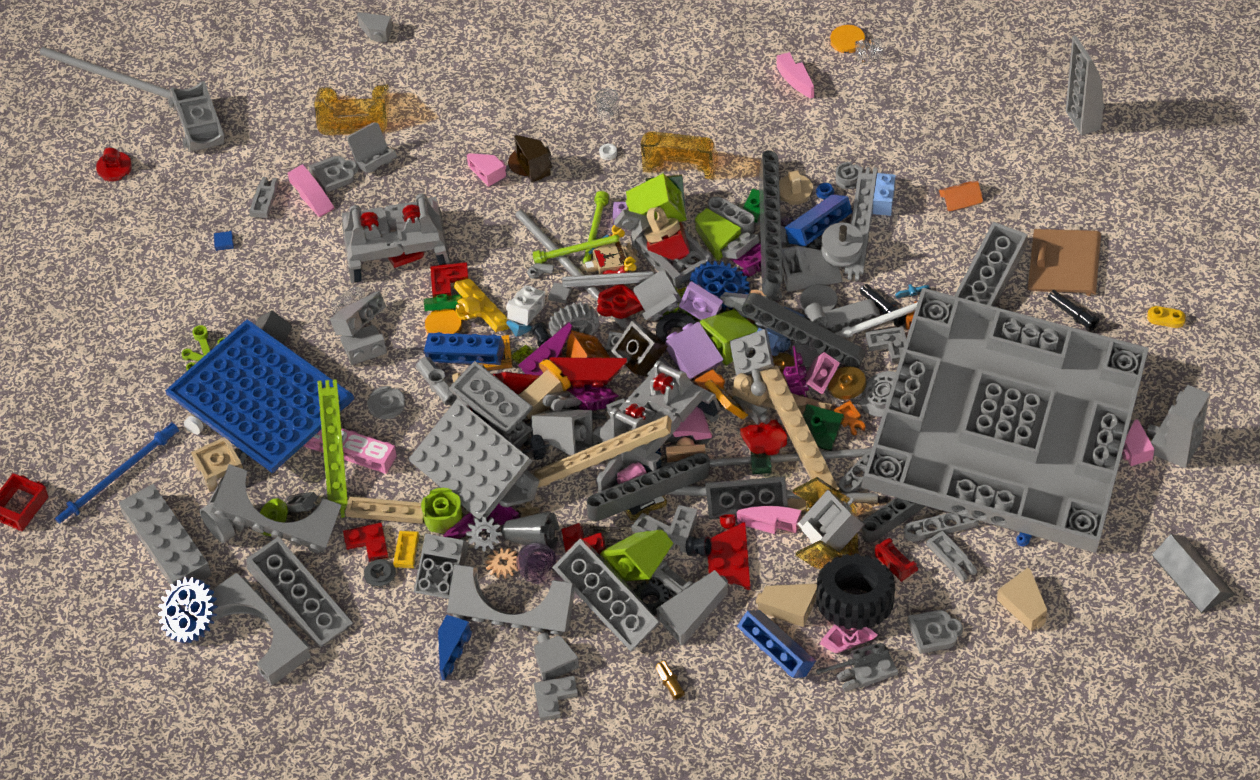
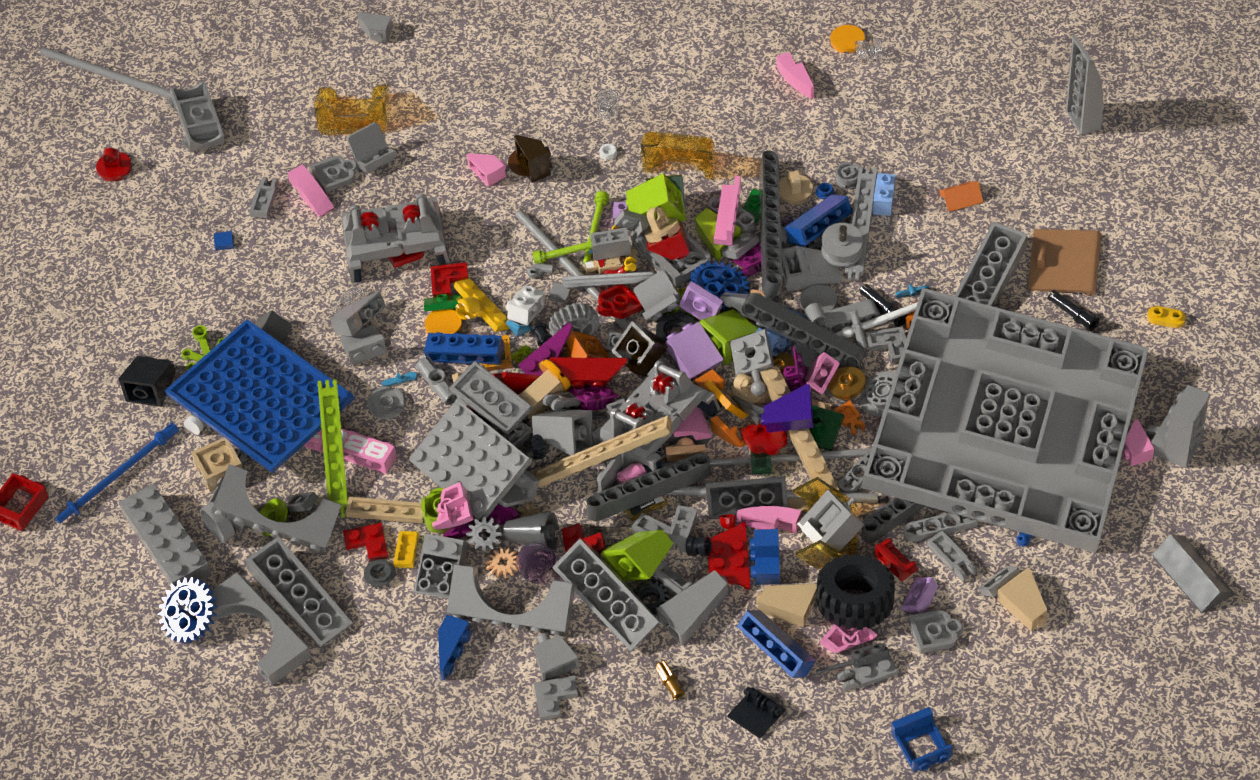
(147, 380): none -> black slope
(399, 379): none -> dark azure piece
(453, 508): none -> bright pink slope
(610, 244): none -> light grey hinge
(722, 430): none -> orange slope
(727, 213): none -> bright pink fence
(756, 712): none -> black hinge
(766, 556): none -> blue brick
(790, 411): none -> dark purple slope
(861, 341): none -> light grey piece
(917, 725): none -> blue window
(920, 595): none -> lavender slope
(991, 587): none -> light grey plate

